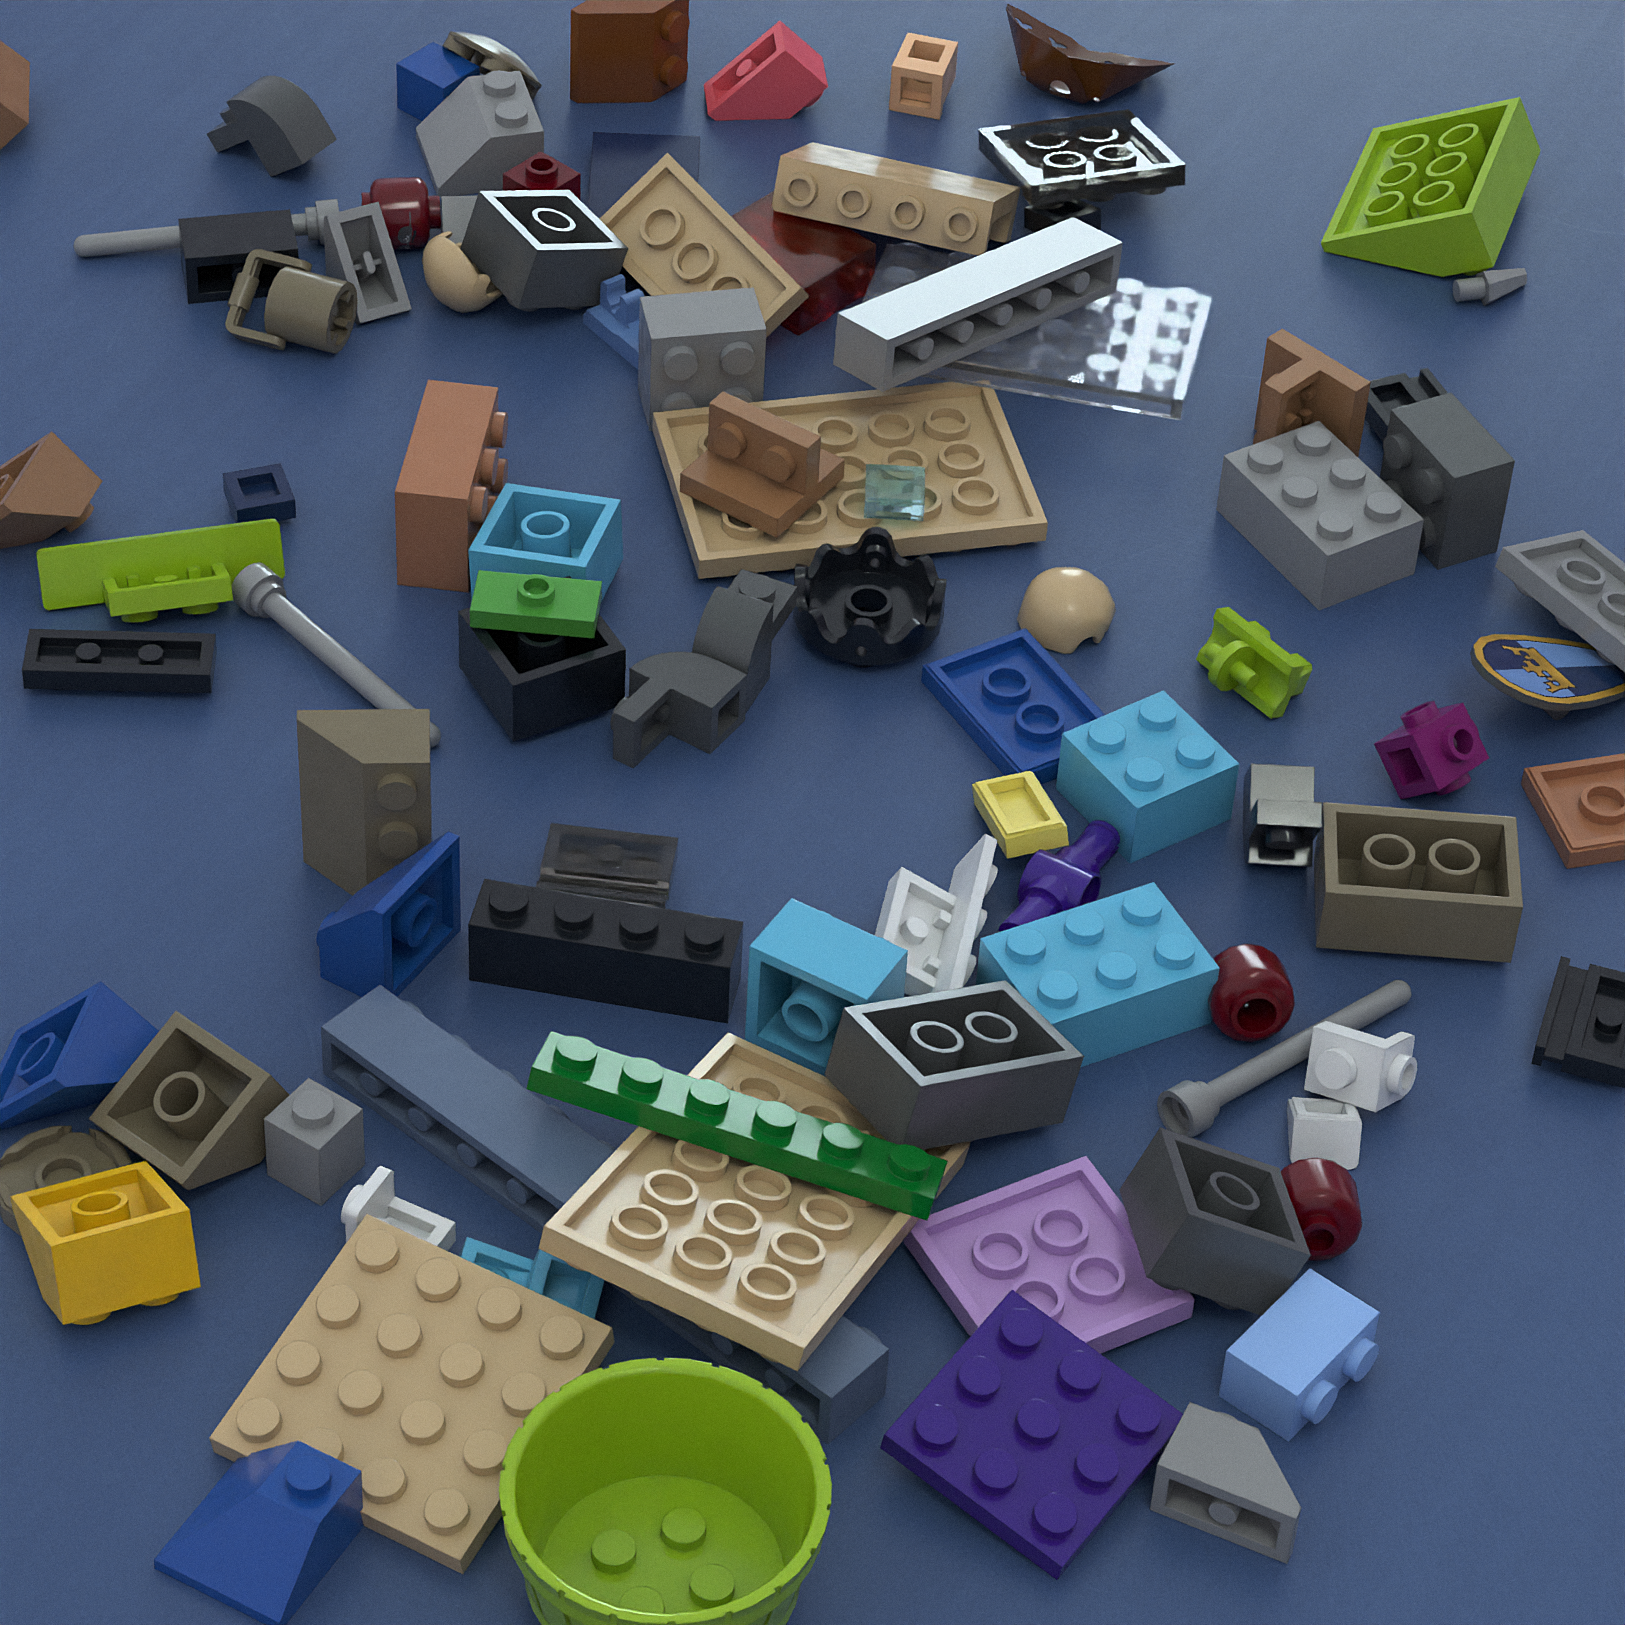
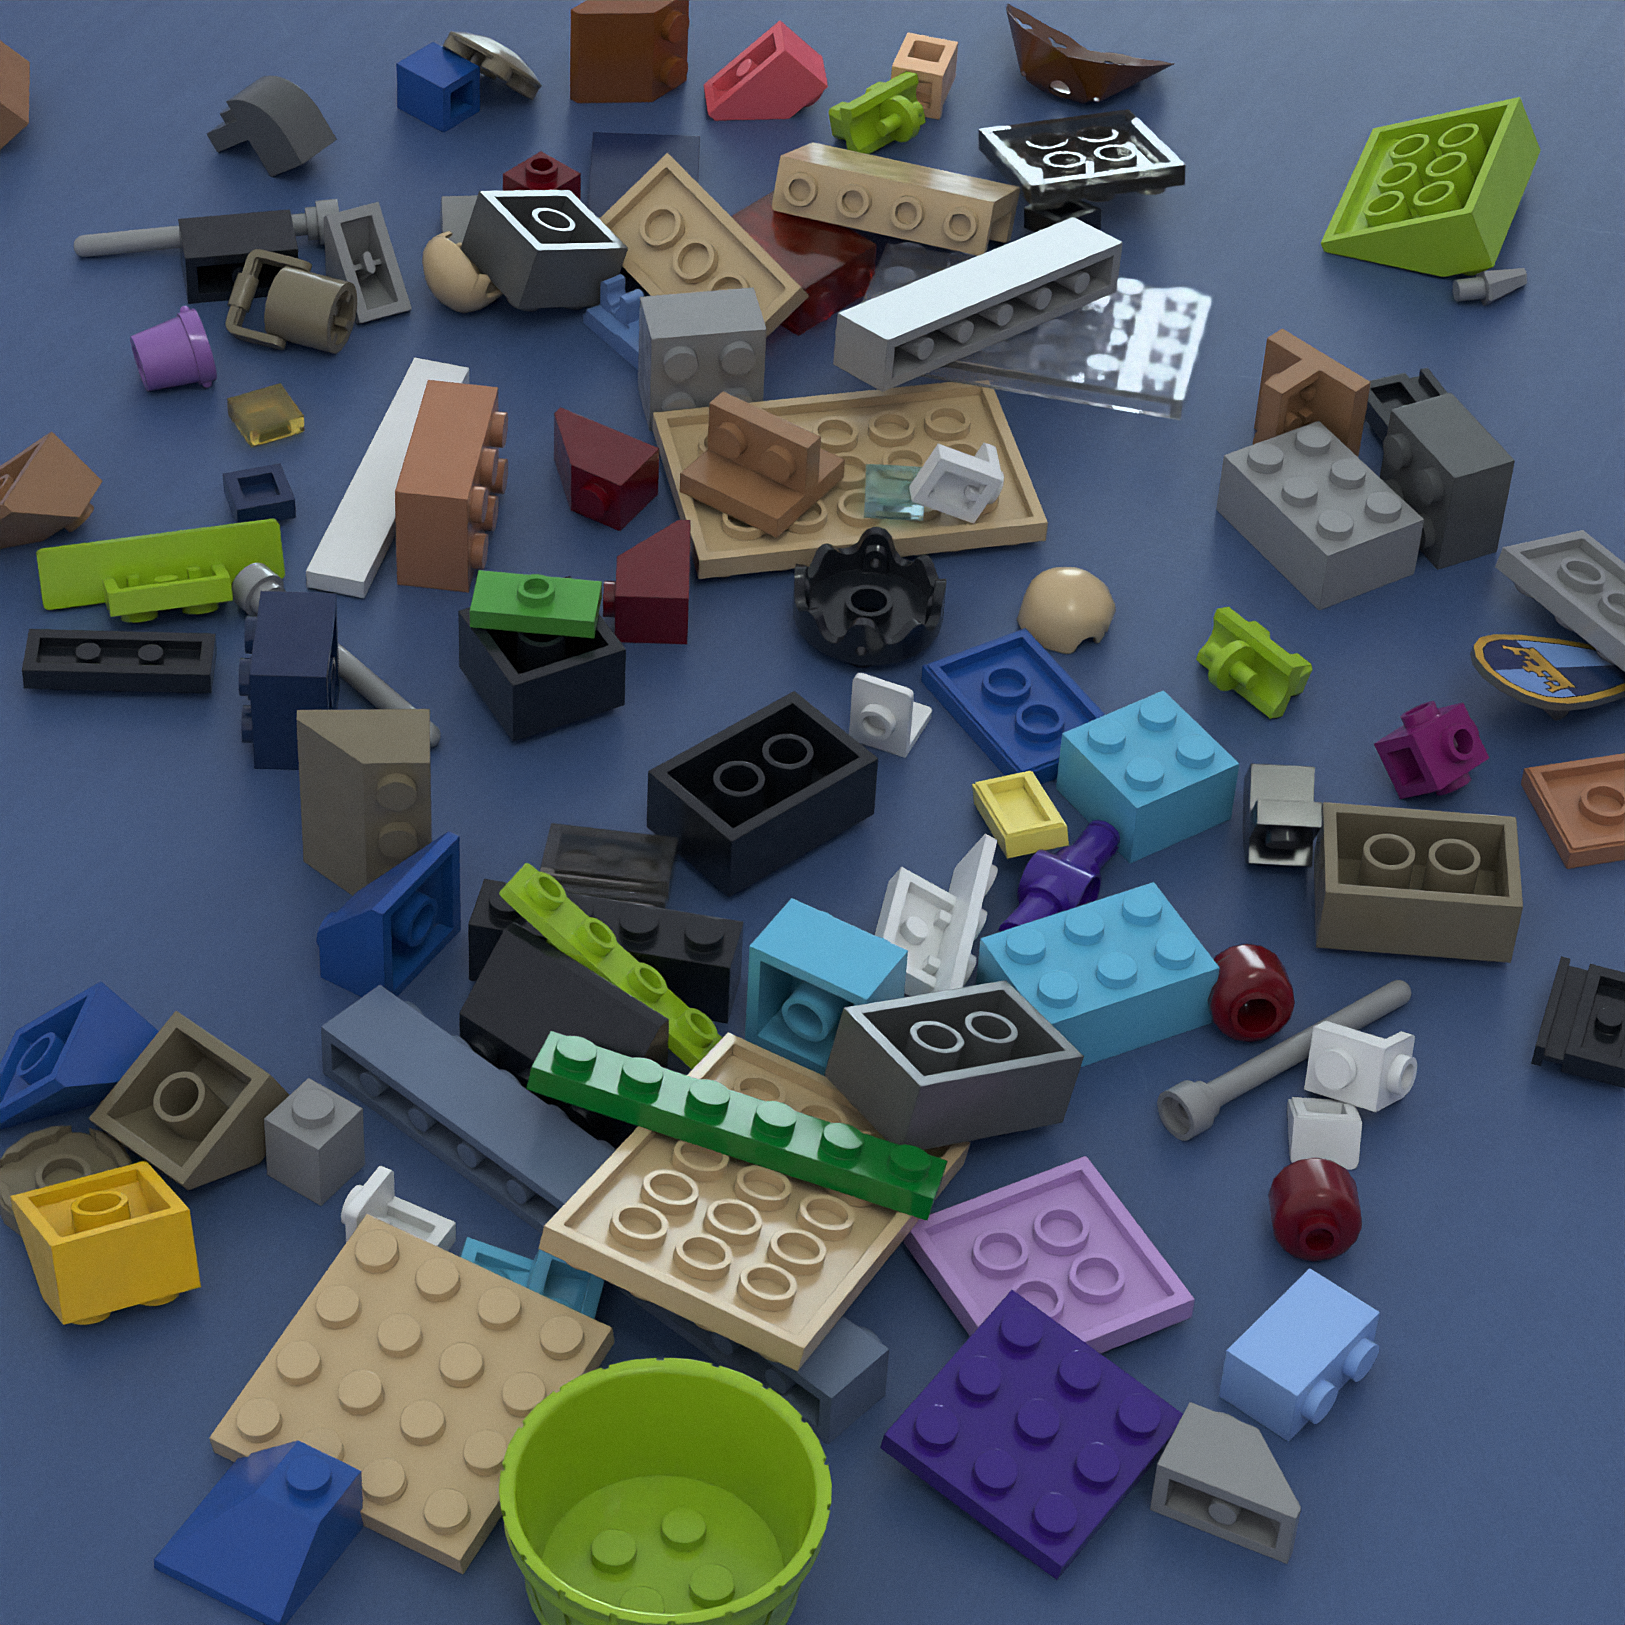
(174, 353): none -> medium lavender piece
(265, 415): none -> clear yellow tile
(289, 671): none -> dark blue brick
(366, 516): none -> white tile
(405, 209): dark red head -> none
(480, 134): light grey slope -> none
(539, 990): none -> black slope
(550, 535): medium azure brick -> none
(594, 945): none -> lime bracket
(603, 470): none -> slope
(652, 588): none -> dark red slope
(677, 697): dark grey brick -> none
(742, 624): dark grey brick -> none
(762, 792): none -> black brick
(880, 115): none -> lime hips
(886, 715): none -> white bracket
(959, 482): none -> white bracket
(1213, 1223): dark grey brick -> none

